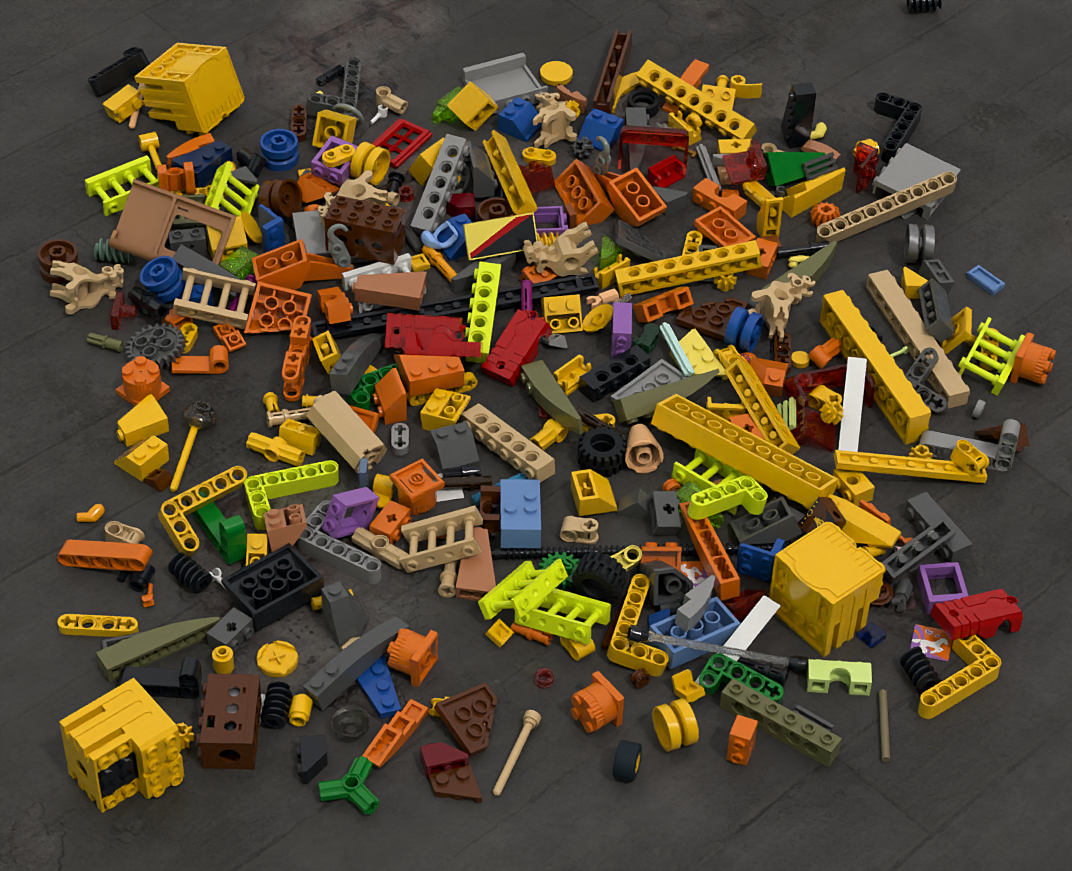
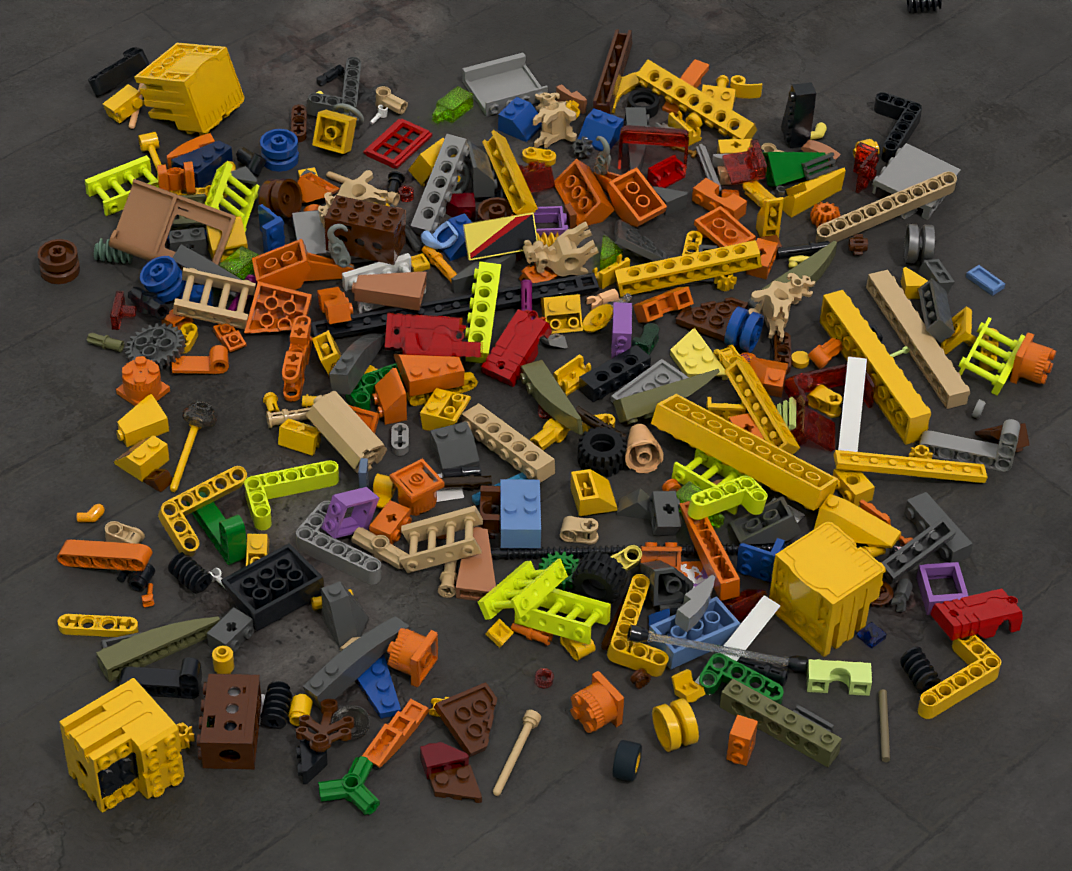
(85, 287): tan animal -> none
(251, 227): yellow piece -> none
(275, 449): yellow piece -> none
(277, 659): yellow tile -> none
(285, 525): nougat slope -> none
(321, 741): none -> reddish brown plant
(334, 175): medium lavender window -> none
(338, 155): yellow plate -> none
(370, 158): yellow wheel -> none
(473, 105): yellow slope -> none
(556, 73): yellow tile -> none
(676, 349): light aqua axle -> none
(822, 511): reddish brown torso -> none
(832, 412): yellow gear -> none
(858, 244): none -> reddish brown gear
(917, 381): dark grey beam -> none
(933, 642): sticker -> none
(968, 457): yellow piece -> none

